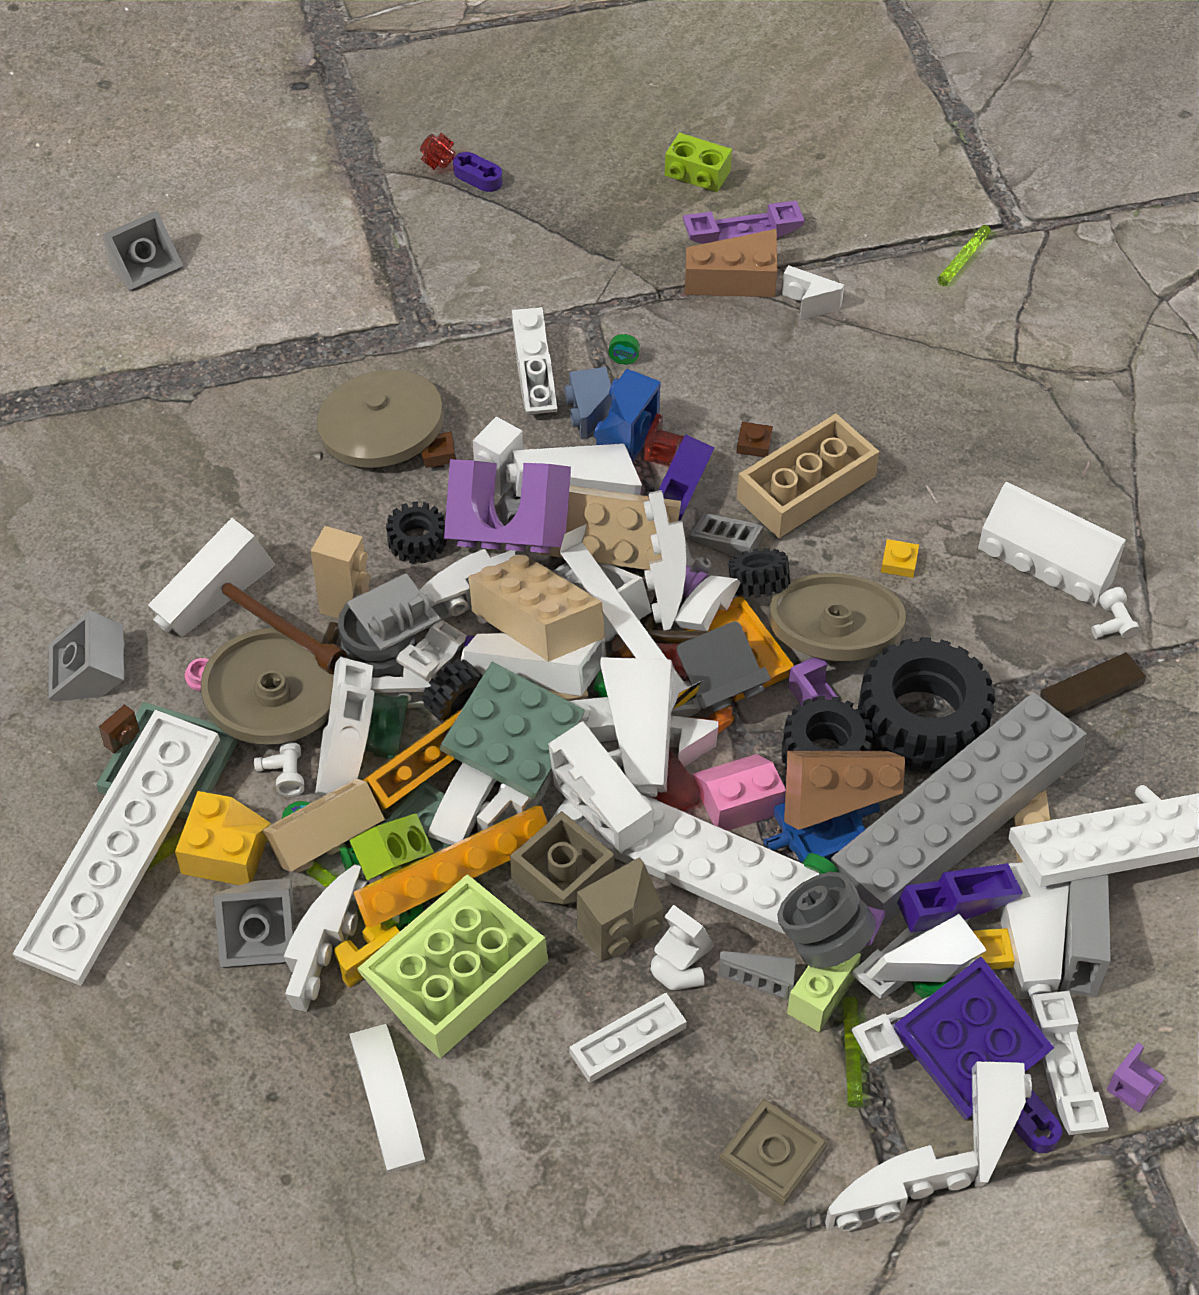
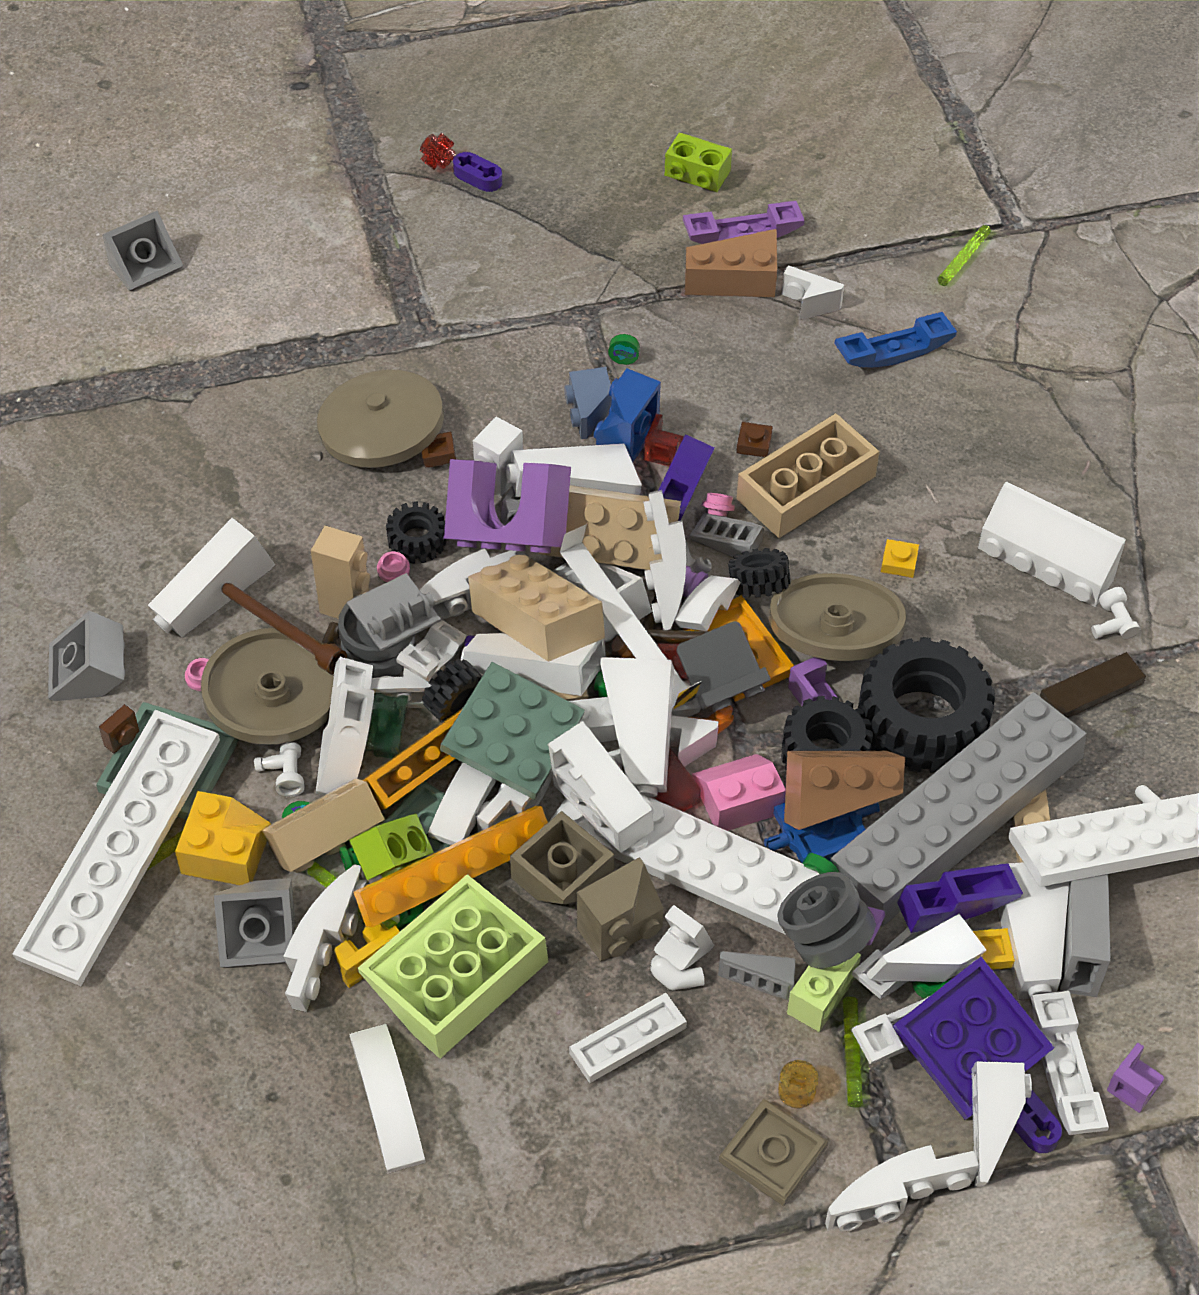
(392, 566): none -> bright pink plate
(533, 361): white slope -> none
(718, 504): none -> bright pink plate
(796, 1093): none -> clear yellow wheel
(897, 347): none -> blue slope

